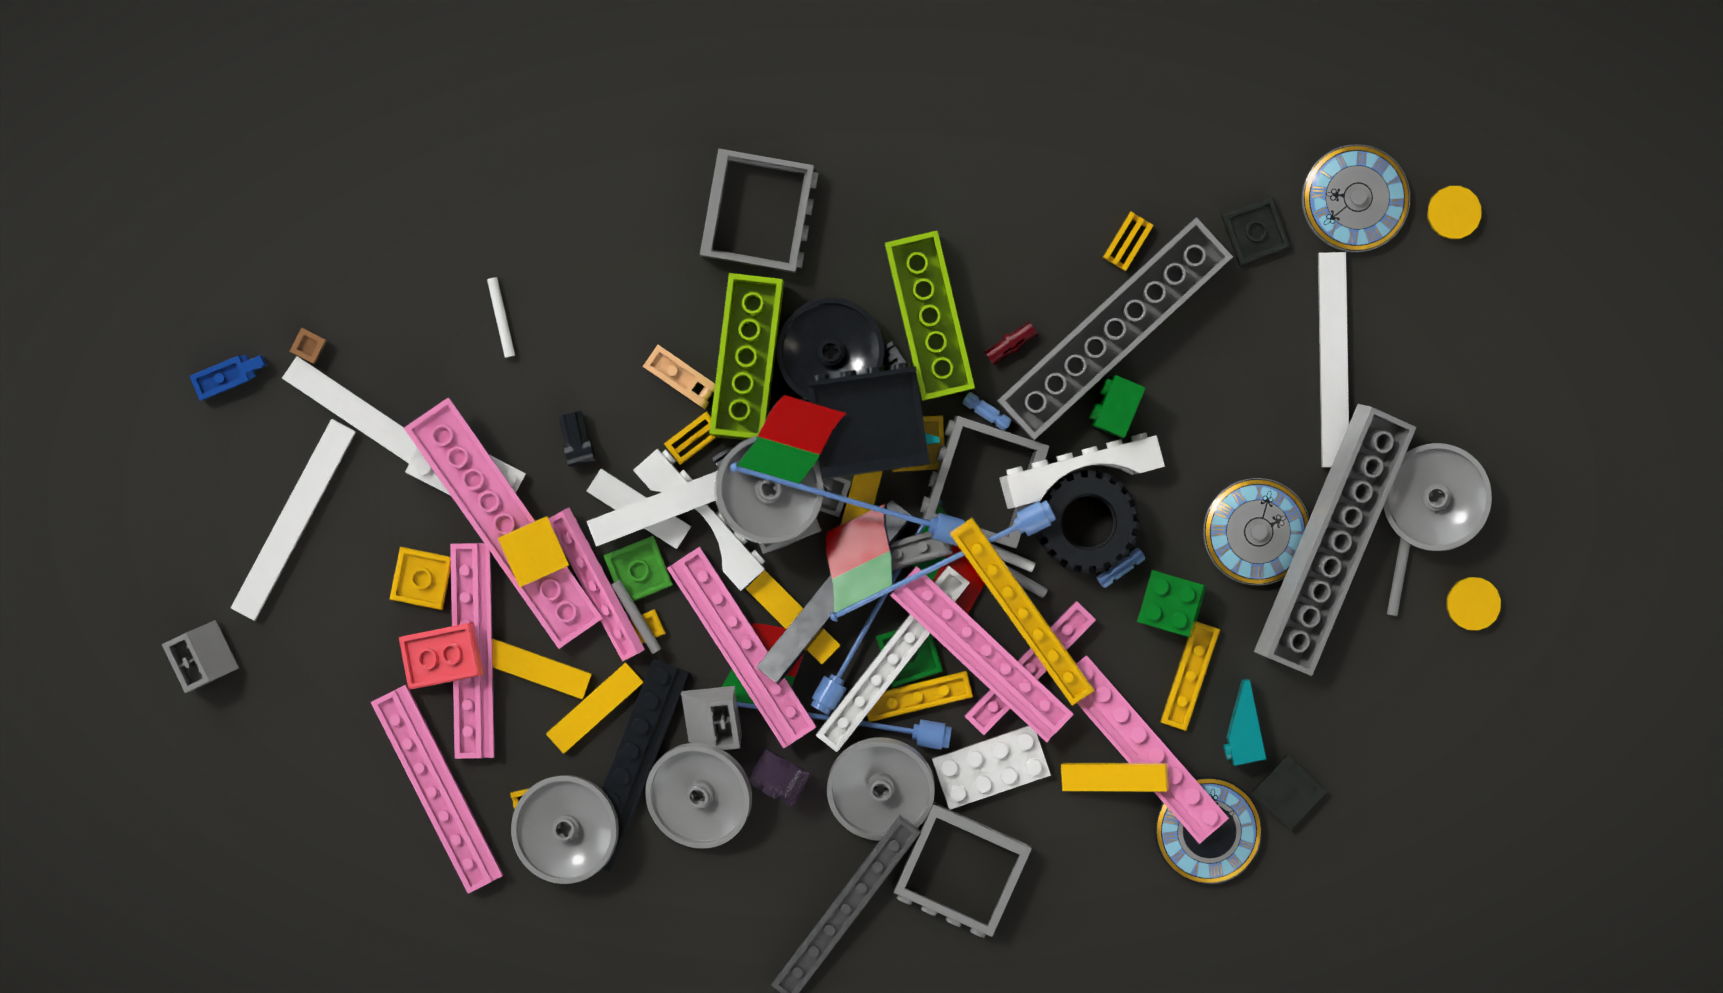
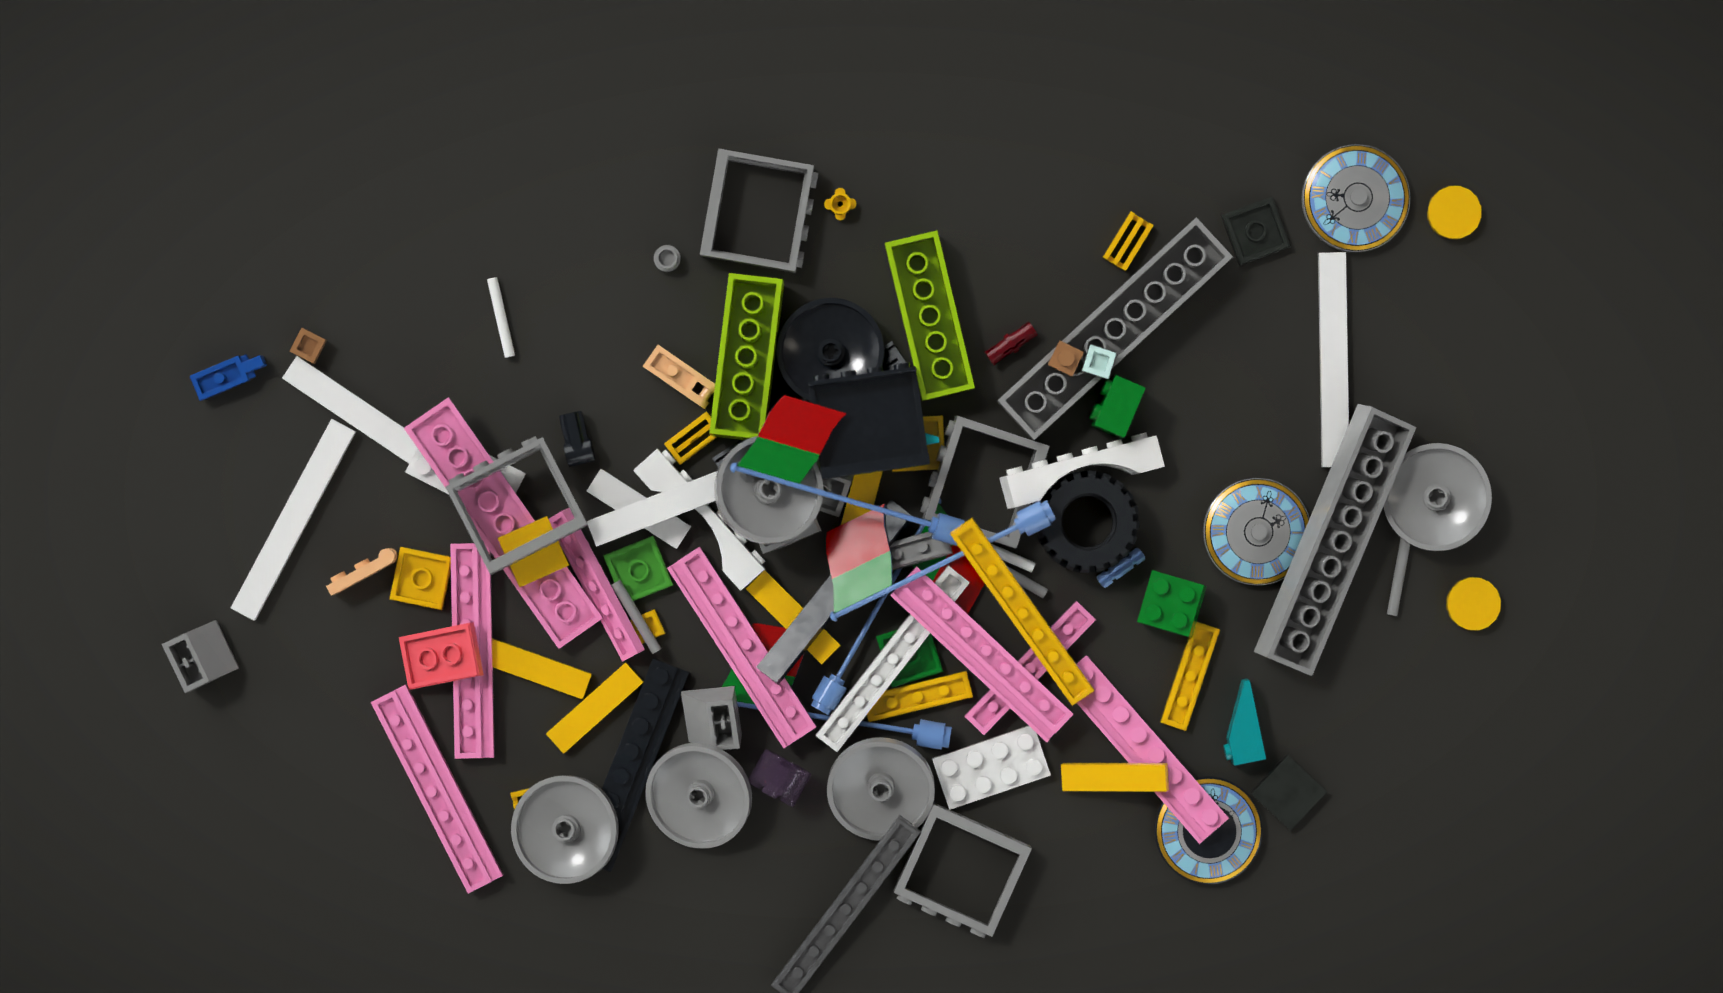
(363, 570): none -> light nougat plate
(506, 459): none -> light grey window
(667, 258): none -> light grey plate
(840, 196): none -> yellow plate
(987, 411): light blue axle -> none
(1065, 358): none -> medium nougat plate
(1099, 361): none -> light aqua plate

